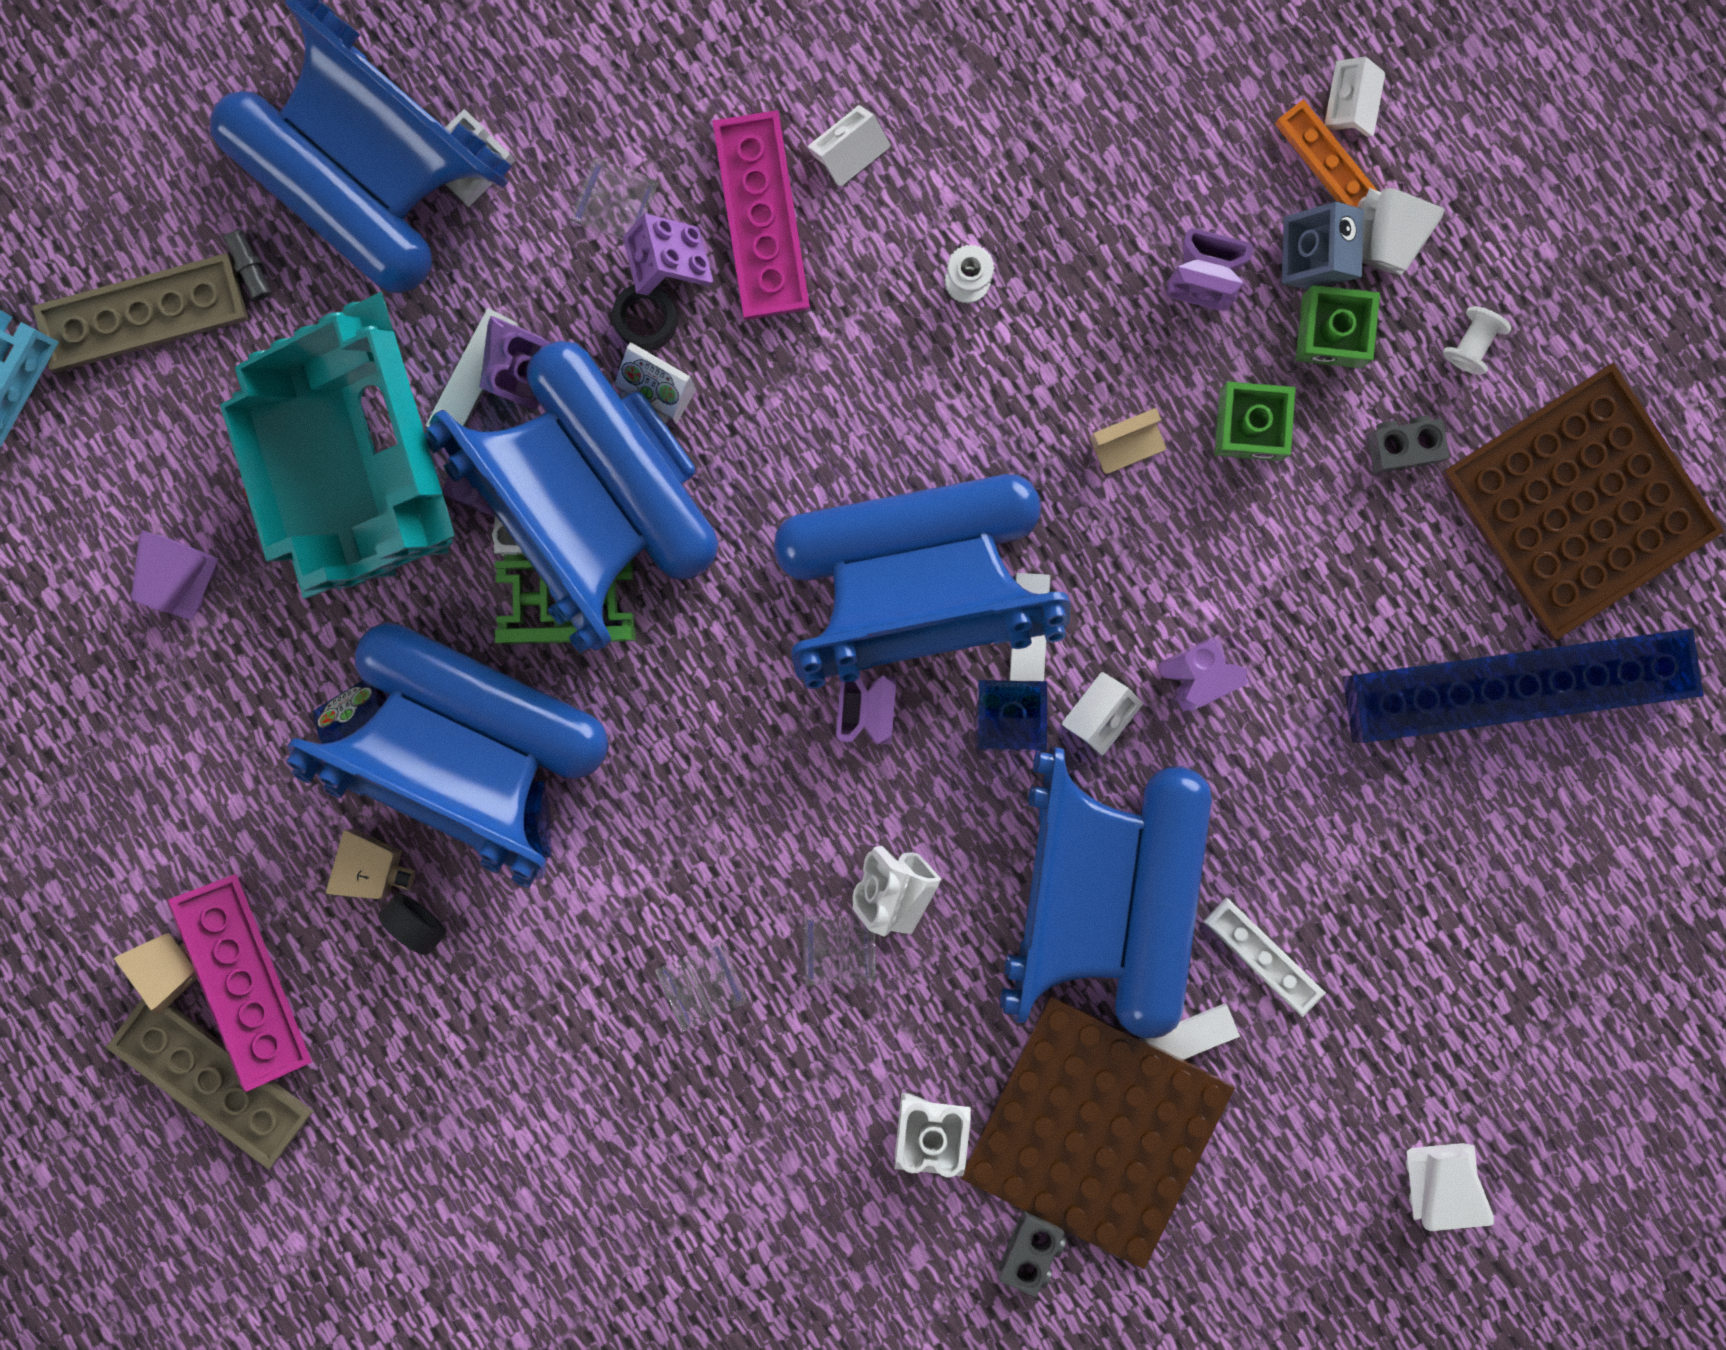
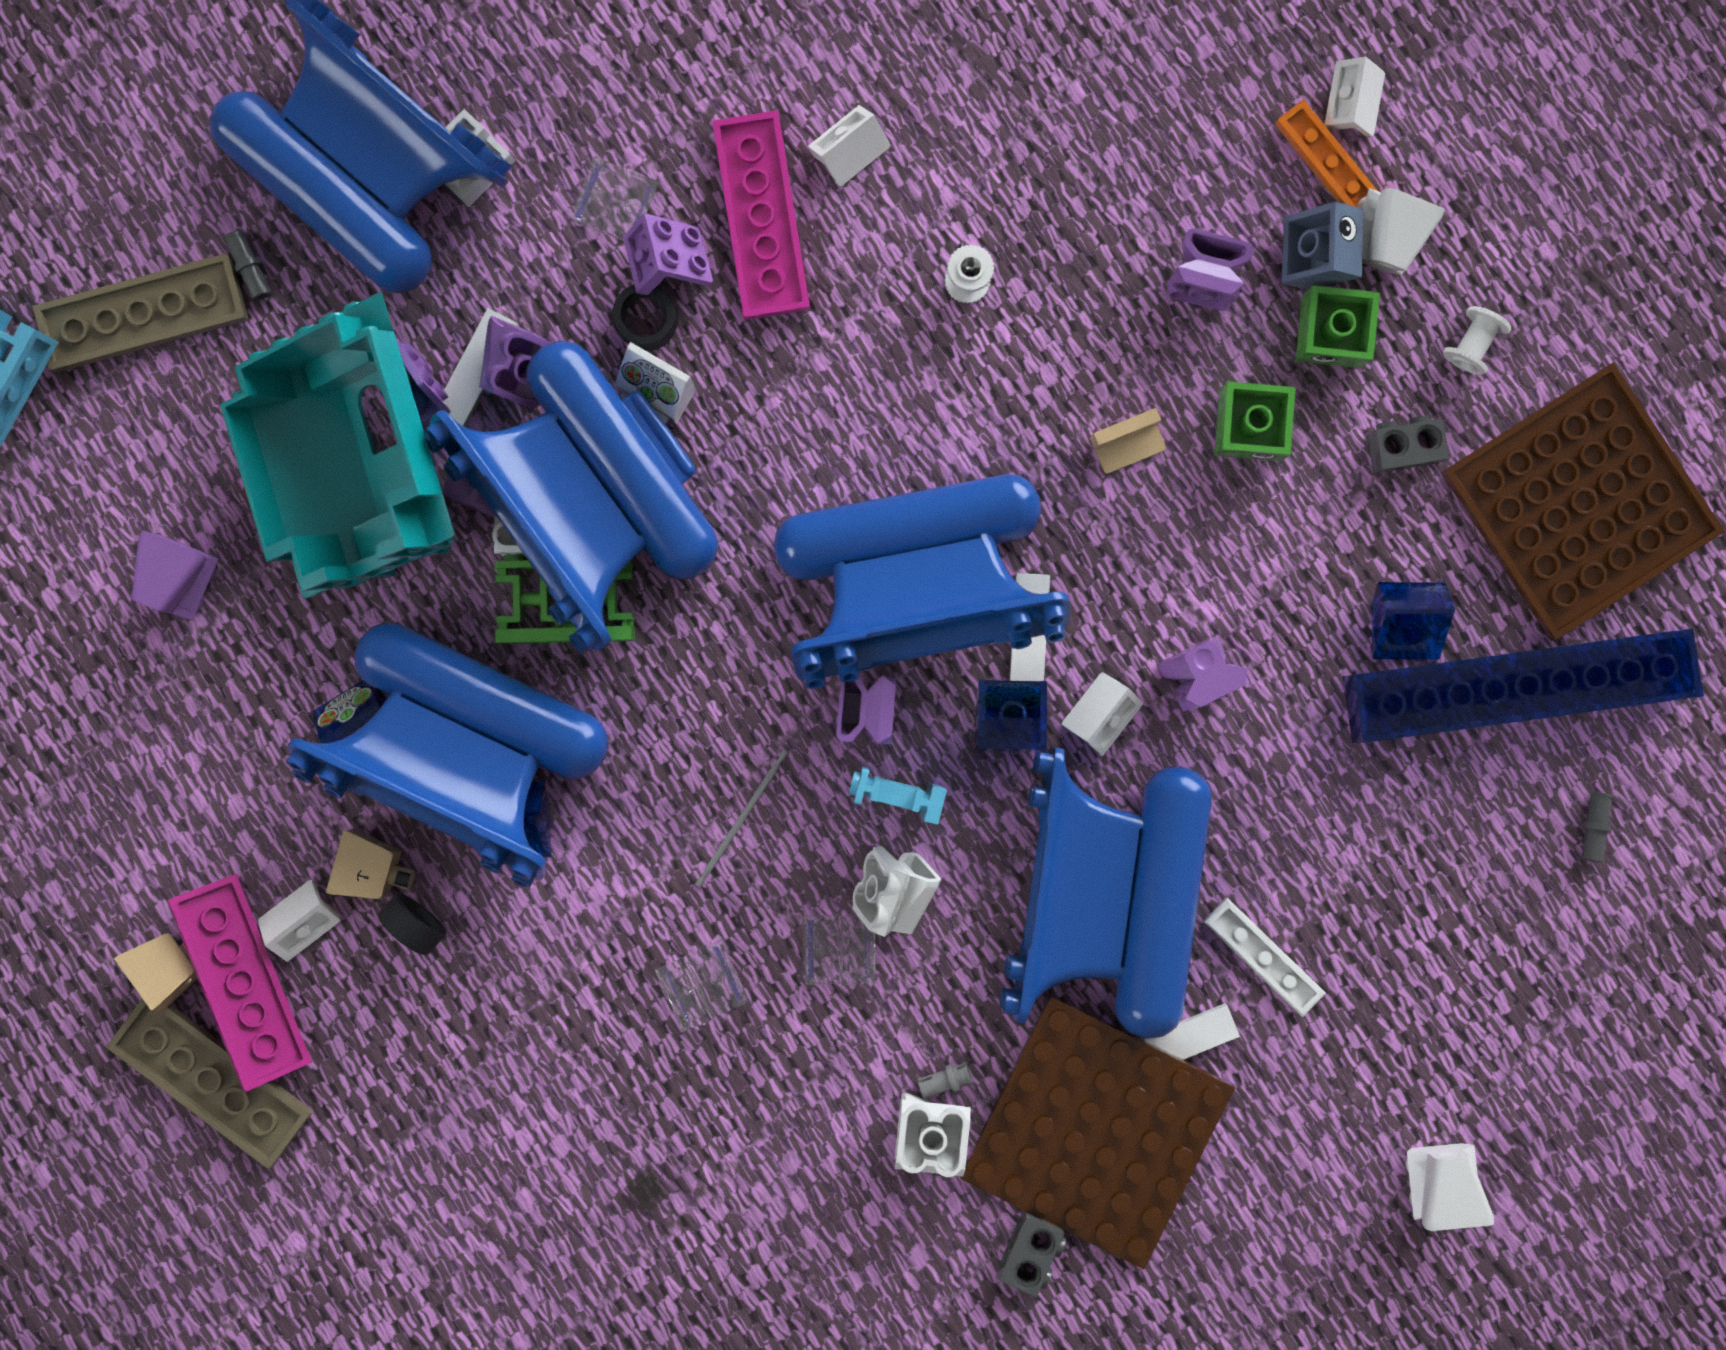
(297, 921): none -> white panel
(426, 391): none -> medium lavender bracket
(648, 1189): none -> clear smoke tile
(742, 817): none -> light grey piece
(899, 794): none -> medium azure fence
(951, 1078): none -> light grey pin
(1410, 620): none -> clear blue slope
(1597, 827): none -> dark grey pin

